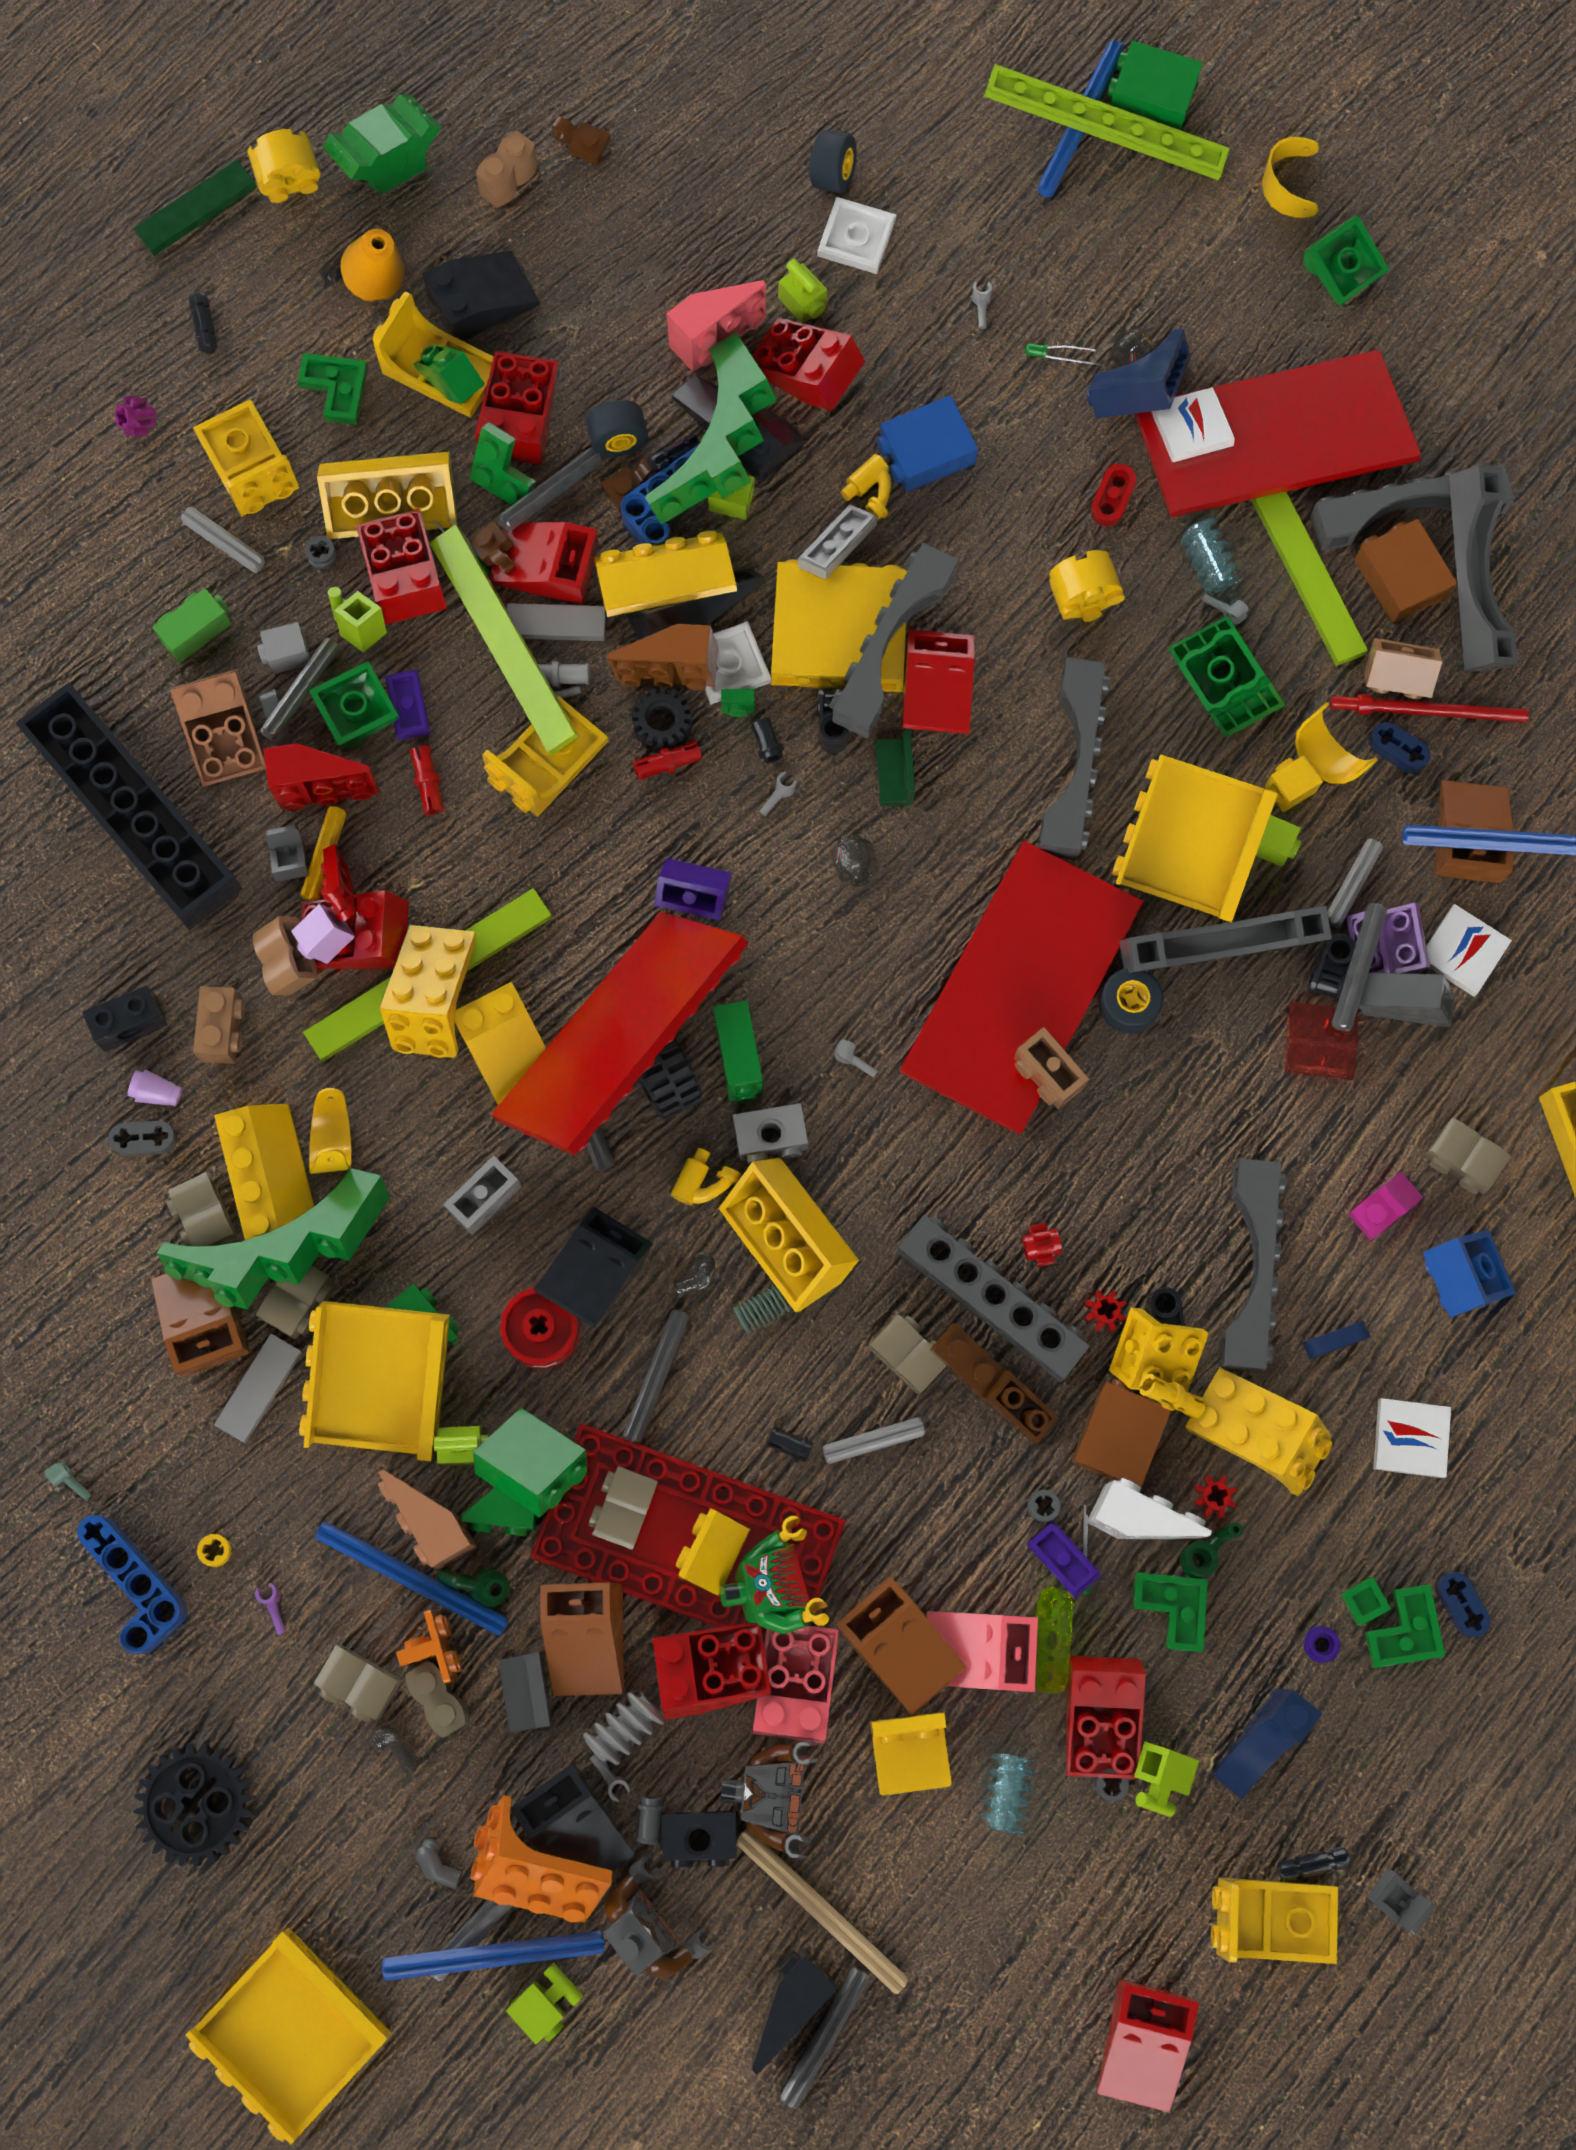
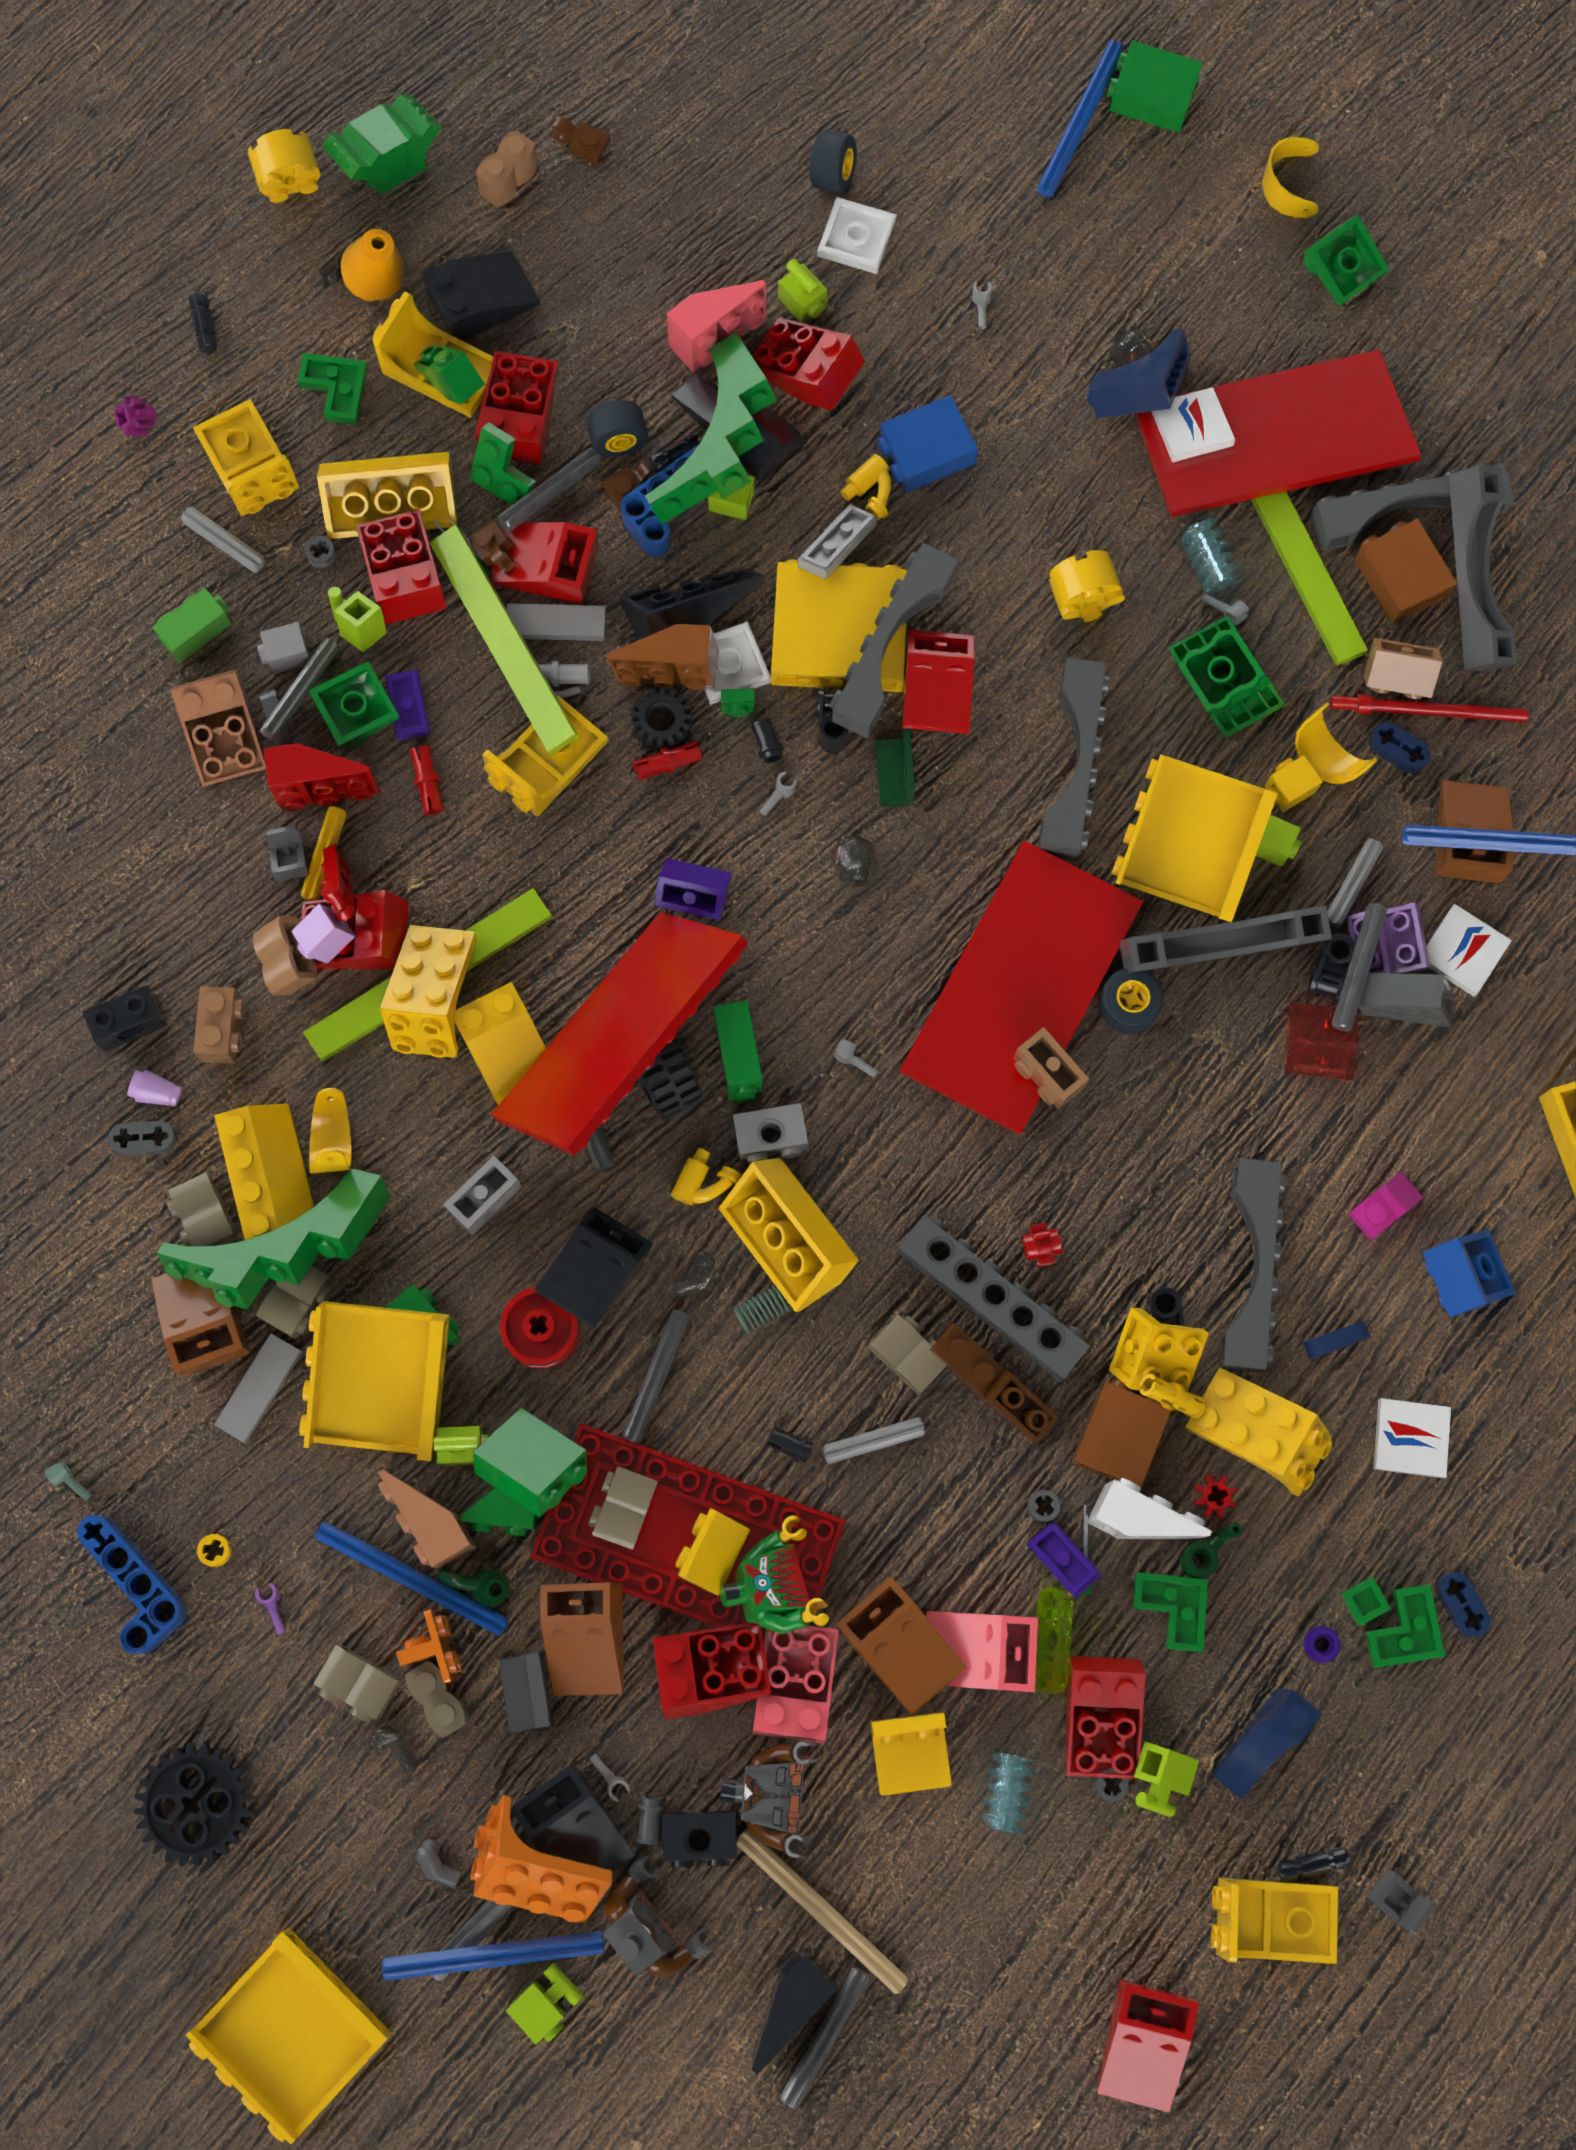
(129, 806): black brick -> none
(194, 207): dark green tile -> none
(623, 1728): light grey piece -> none
(664, 573): yellow slope -> none
(1041, 350): piece -> none
(1102, 1320): red gear -> none
(1106, 122): lime tile -> none
(1113, 497): red plate -> none
(1467, 1156): dark tan brick -> none

